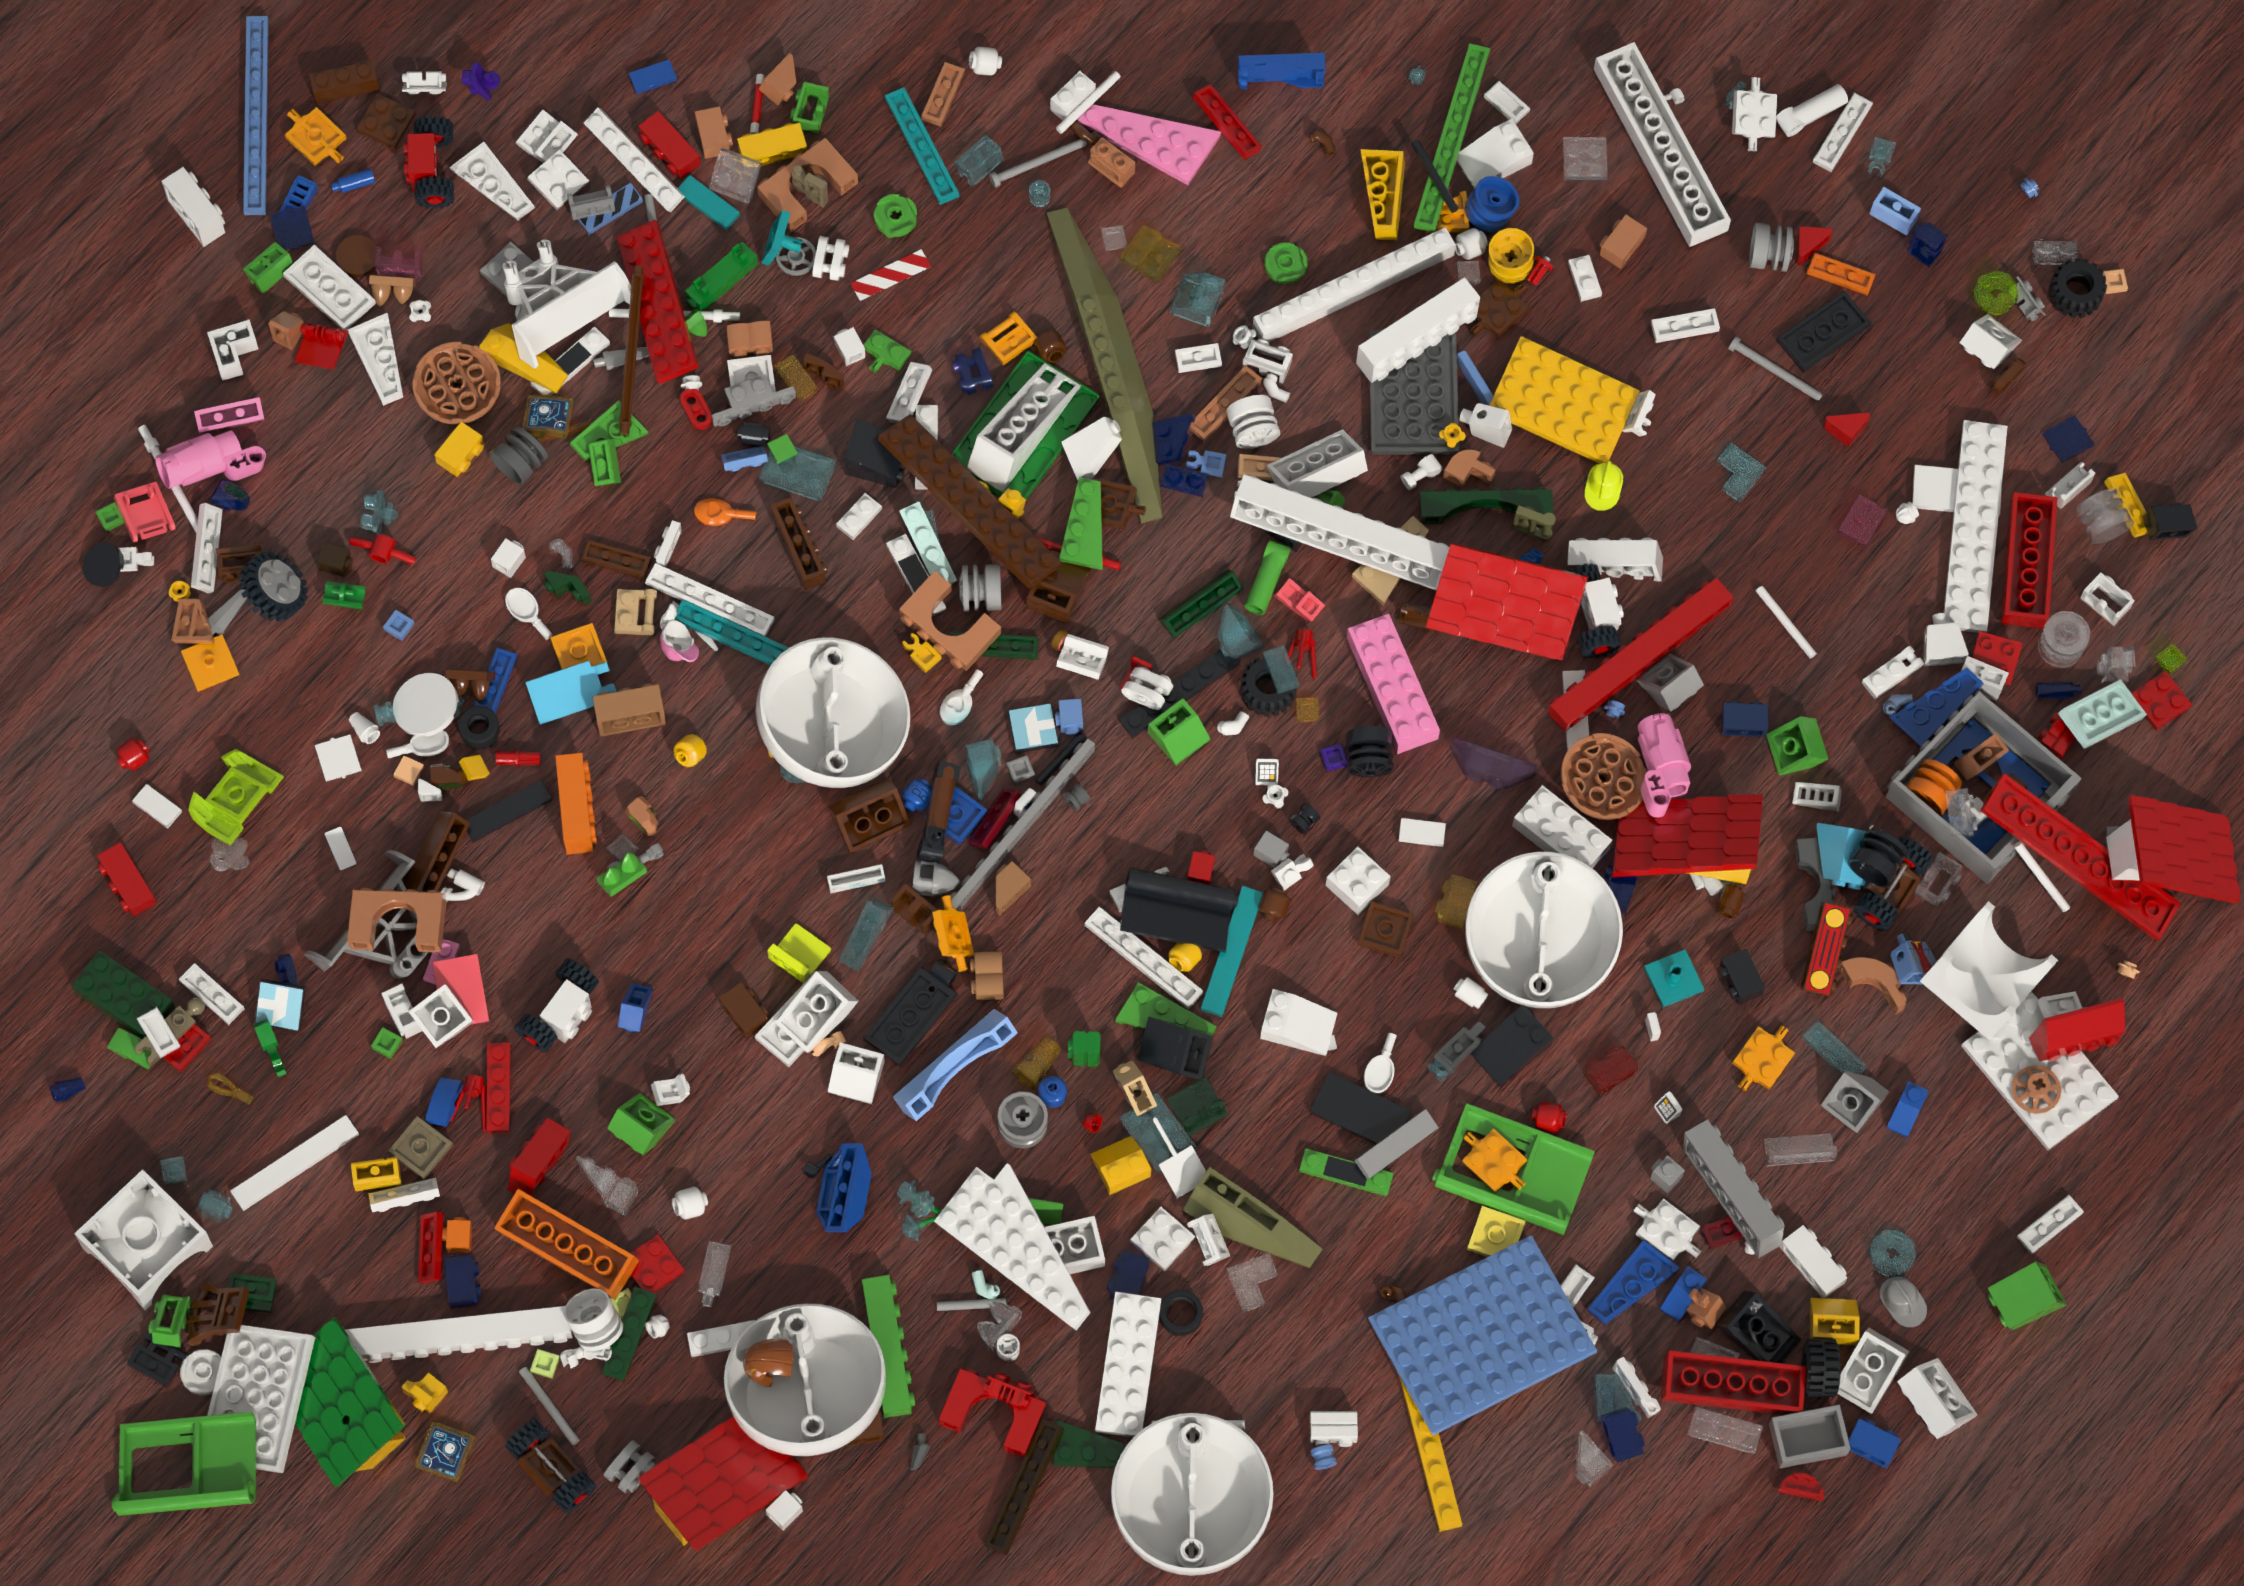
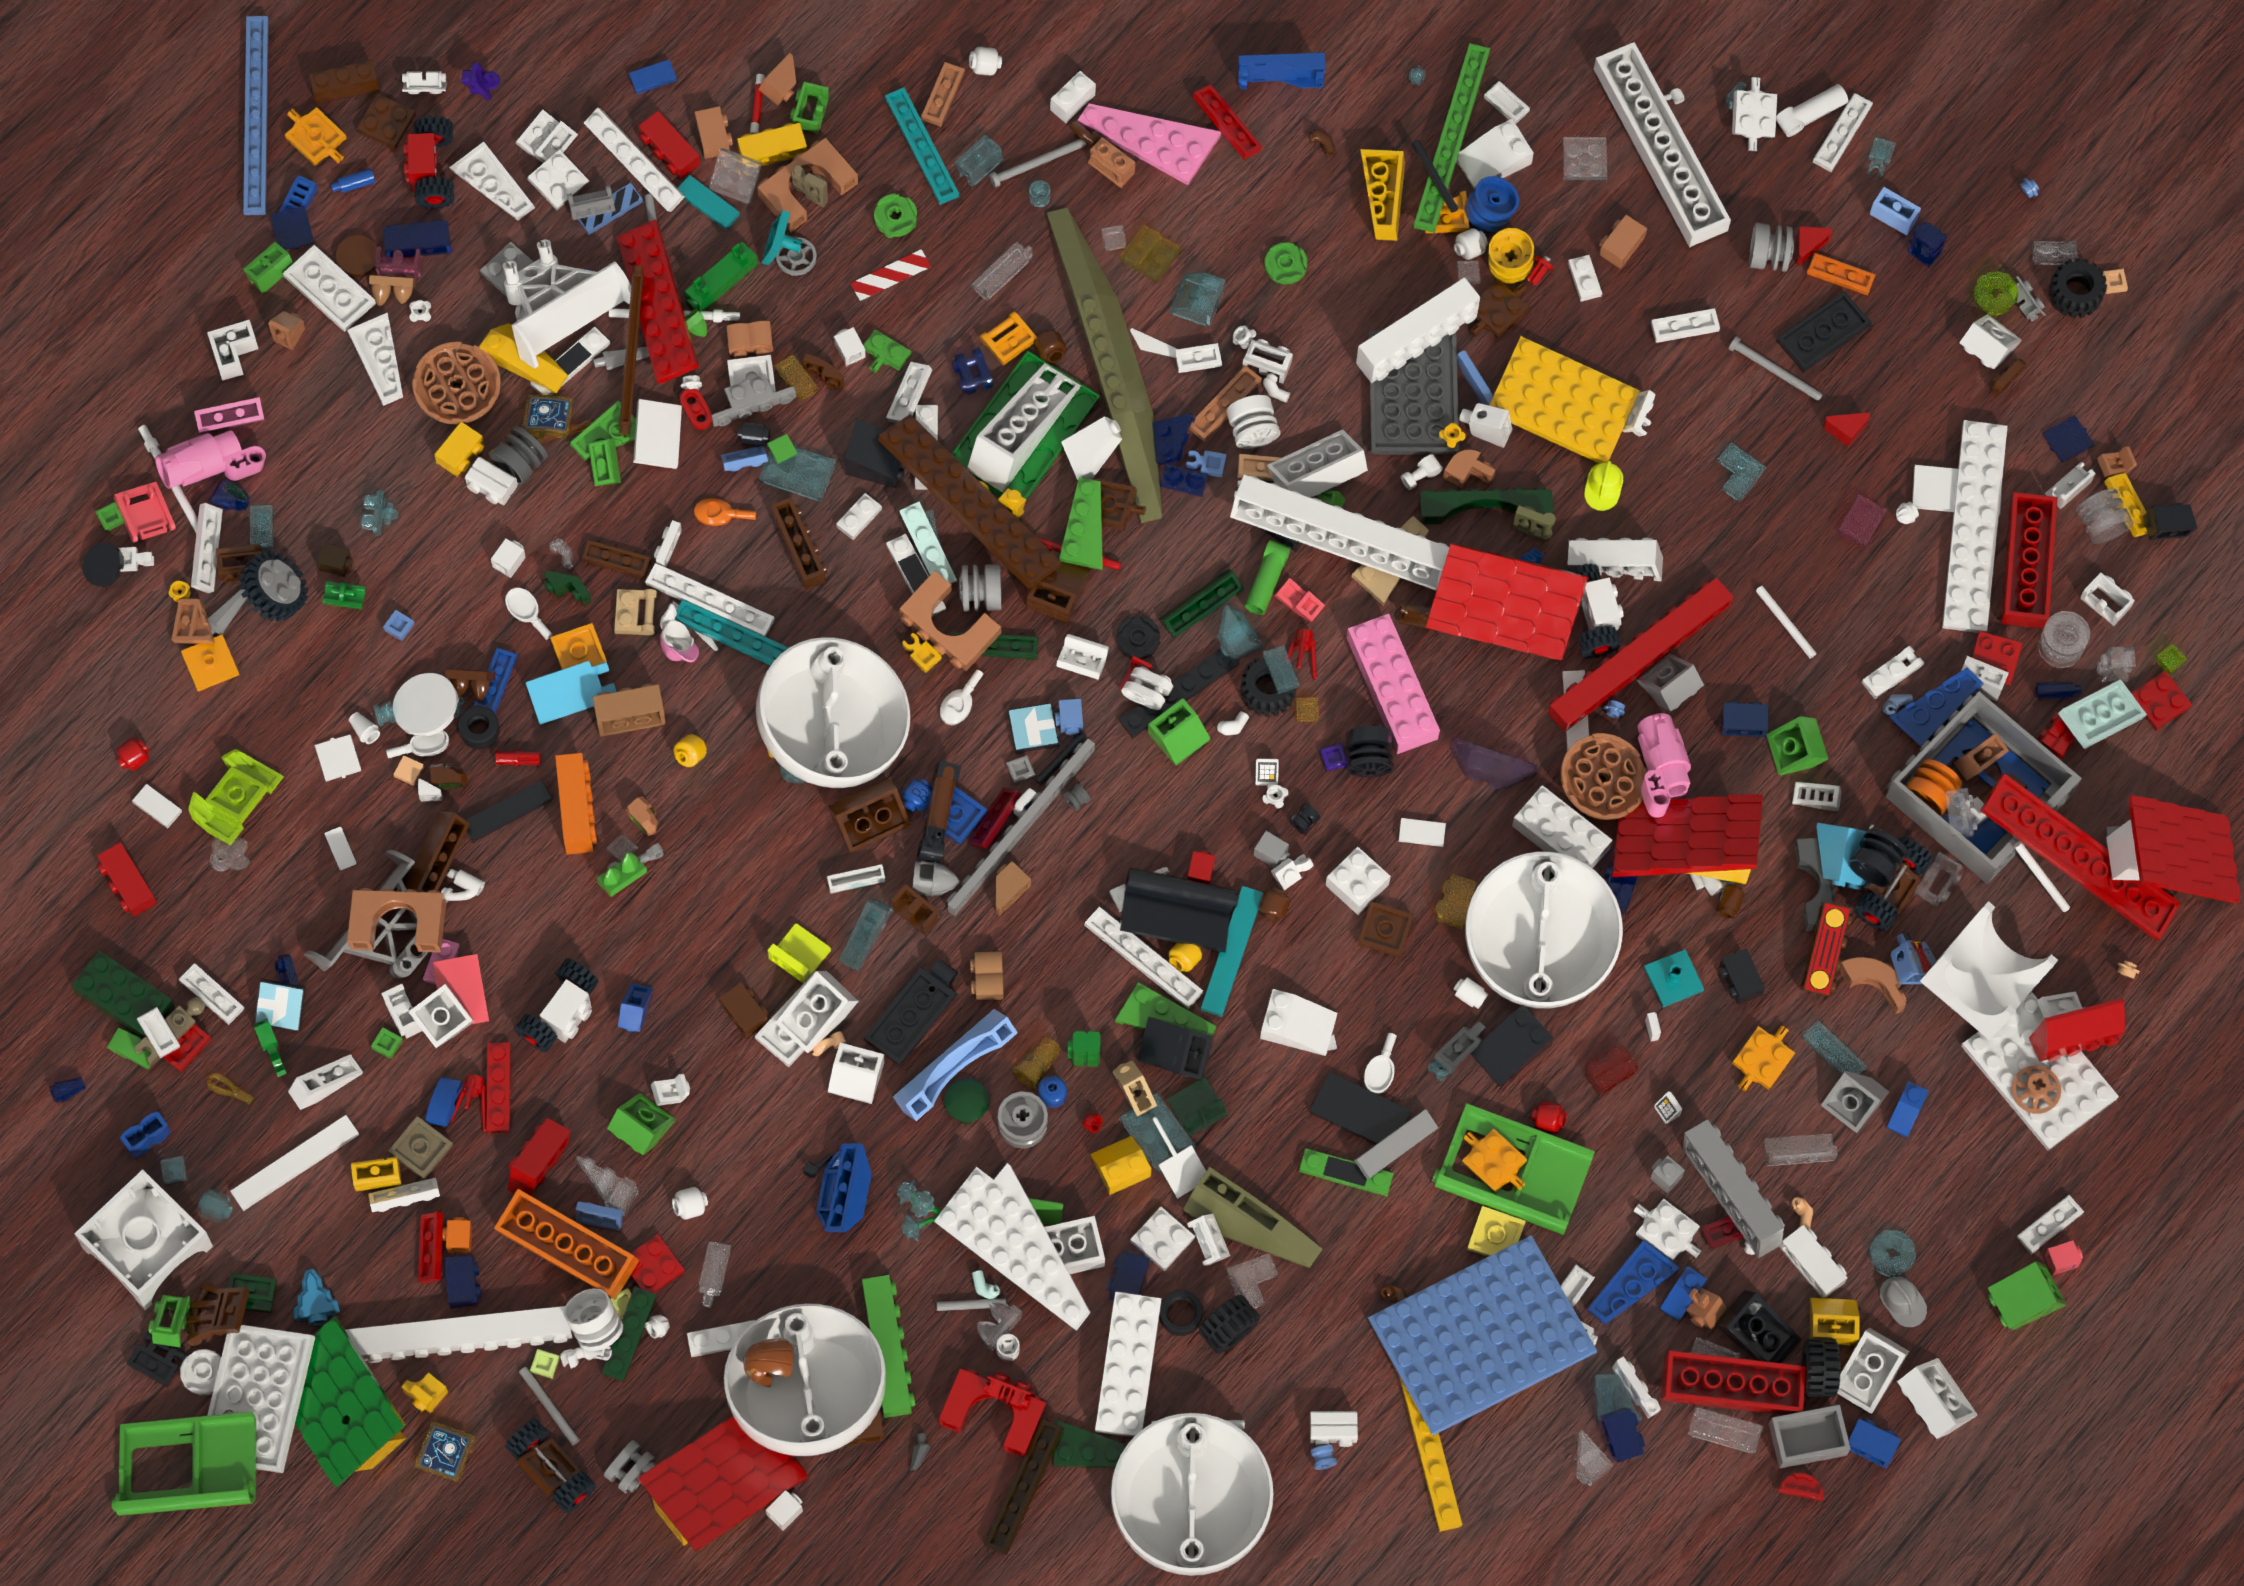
(149, 1132): none -> blue brick
(194, 206): white brick -> none
(261, 526): none -> clear light blue plate
(314, 1301): none -> dark azure rock
(320, 345): red hinge -> none
(323, 1081): none -> white slope
(382, 549): red piece -> none
(429, 237): none -> clear blue brick
(474, 767): yellow tile -> none
(490, 481): none -> white brick
(599, 1216): none -> medium blue plate
(657, 434): none -> white tile
(839, 251): white brick -> none
(953, 933): light orange plate -> none
(967, 1100): none -> dark green dish
(983, 765): clear light blue slope -> none
(1002, 270): none -> clear panel
(1059, 639): pearl gold tile -> none
(1094, 96): white bar -> none
(1138, 637): none -> black tile
(1152, 345): none -> white sticker
(1229, 1324): none -> black tyre
(1354, 286): white brick -> none
(1804, 1210): none -> light nougat arm
(1943, 643): white torso -> none
(2063, 1257): none -> coral brick
(2117, 463): none -> nougat bracket

